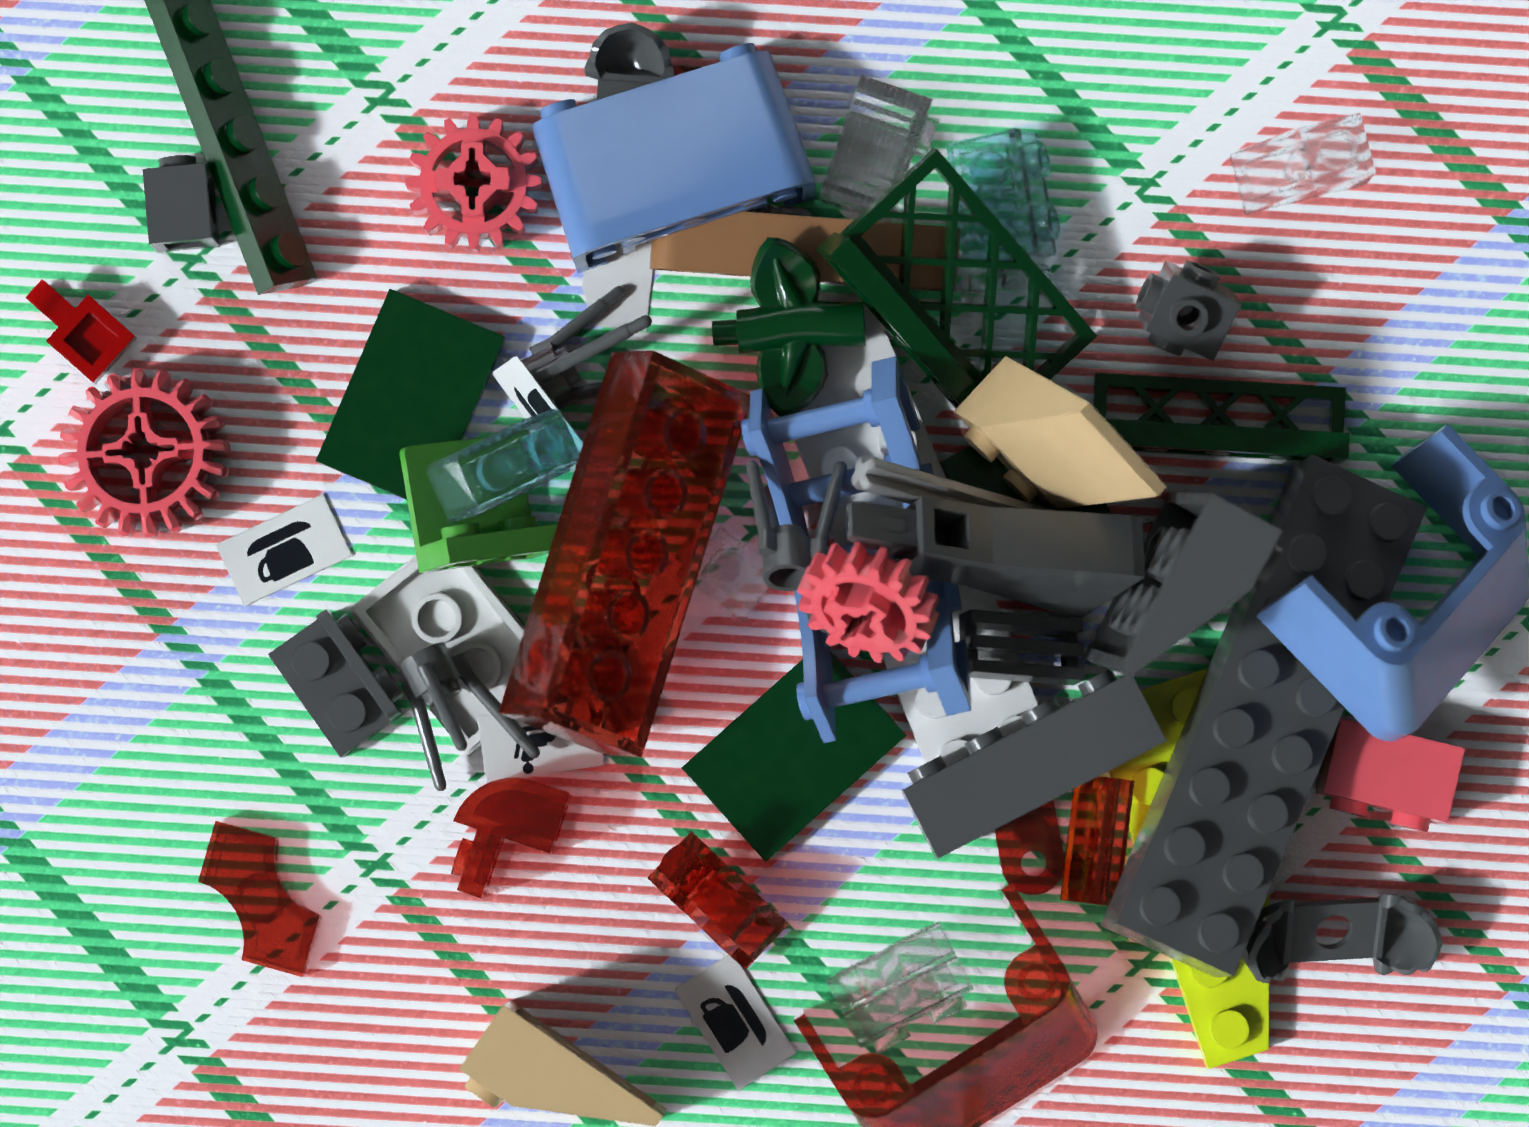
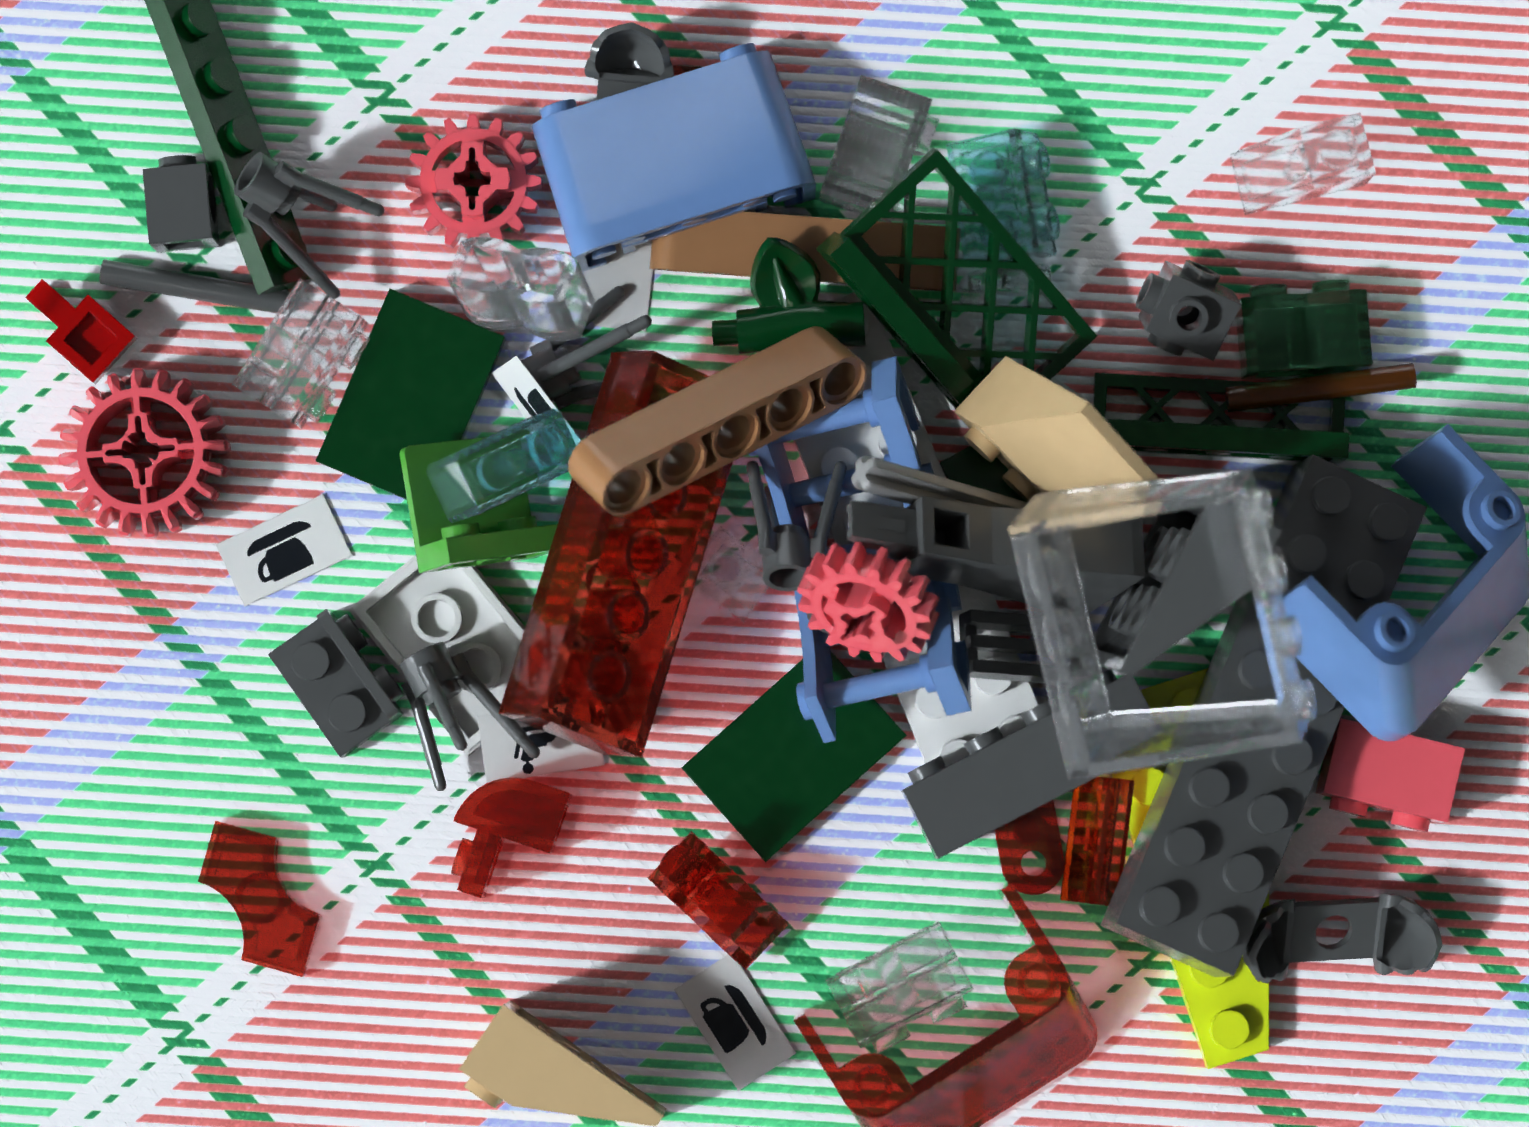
(189, 286): none -> dark grey bar
(275, 188): none -> dark grey plant
(303, 355): none -> clear brick
(521, 288): none -> clear brick
(717, 420): none -> medium nougat beam
(1110, 741): none -> clear windscreen
(1303, 332): none -> clear green brick
(1320, 387): none -> reddish brown bar

